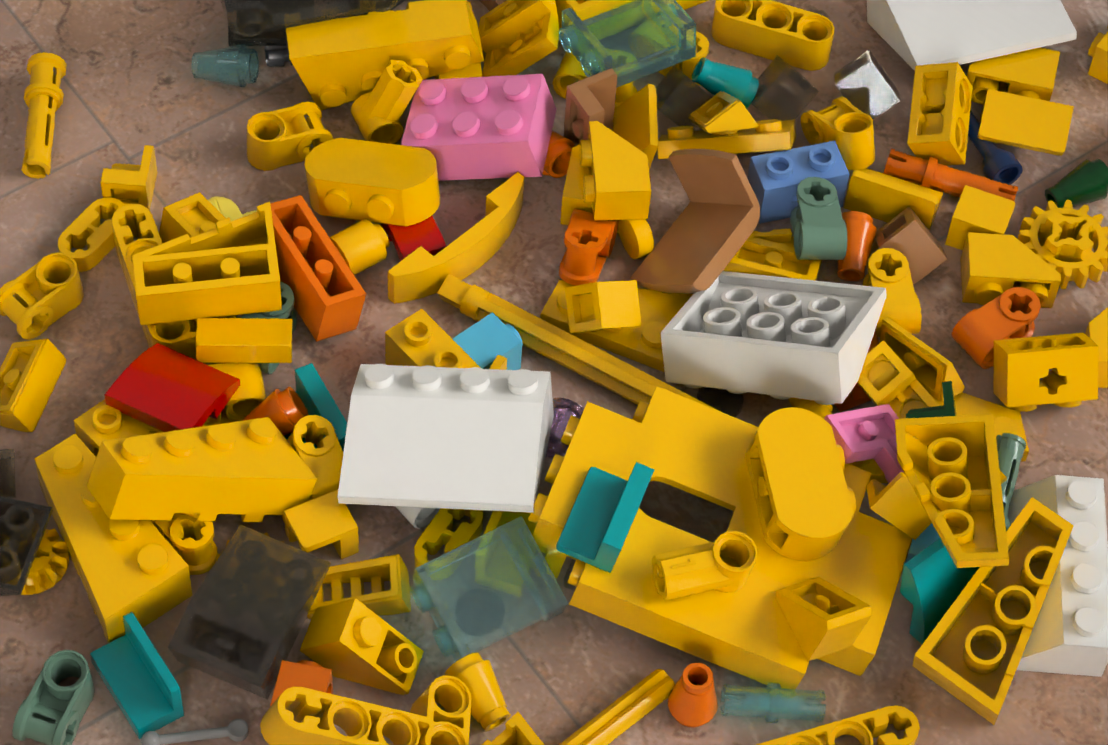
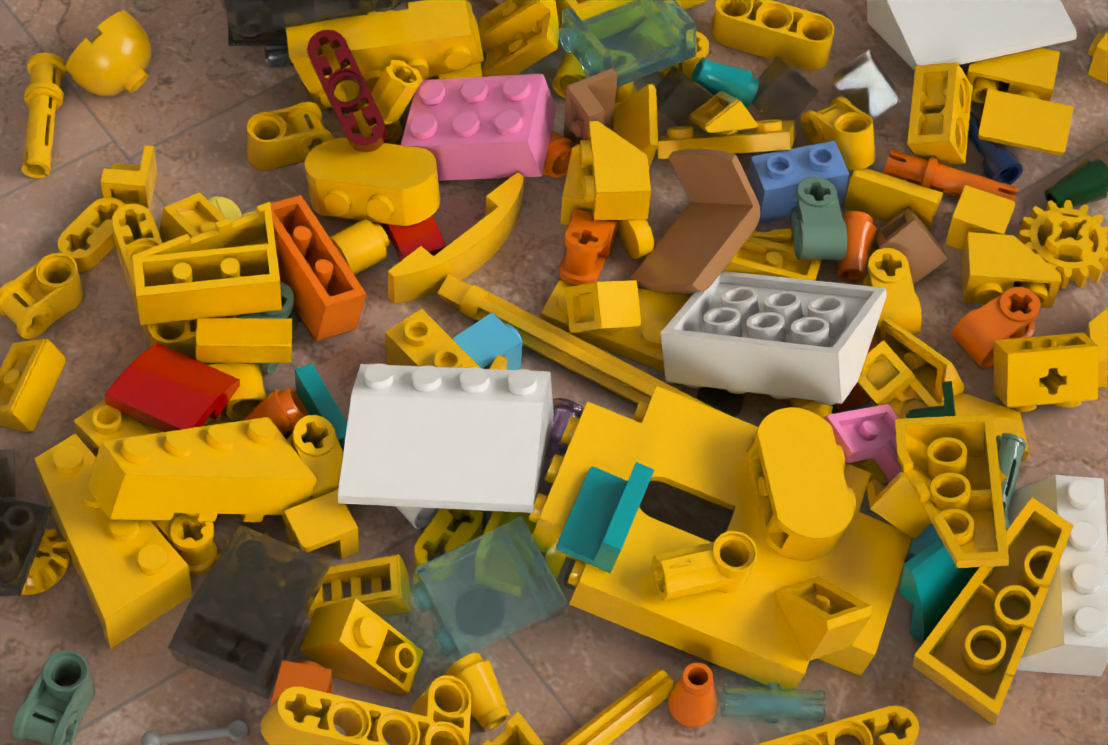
(113, 58): none -> yellow cylinder
(139, 679): teal panel -> none
(227, 65): clear light blue cone -> none
(344, 58): none -> dark red beam

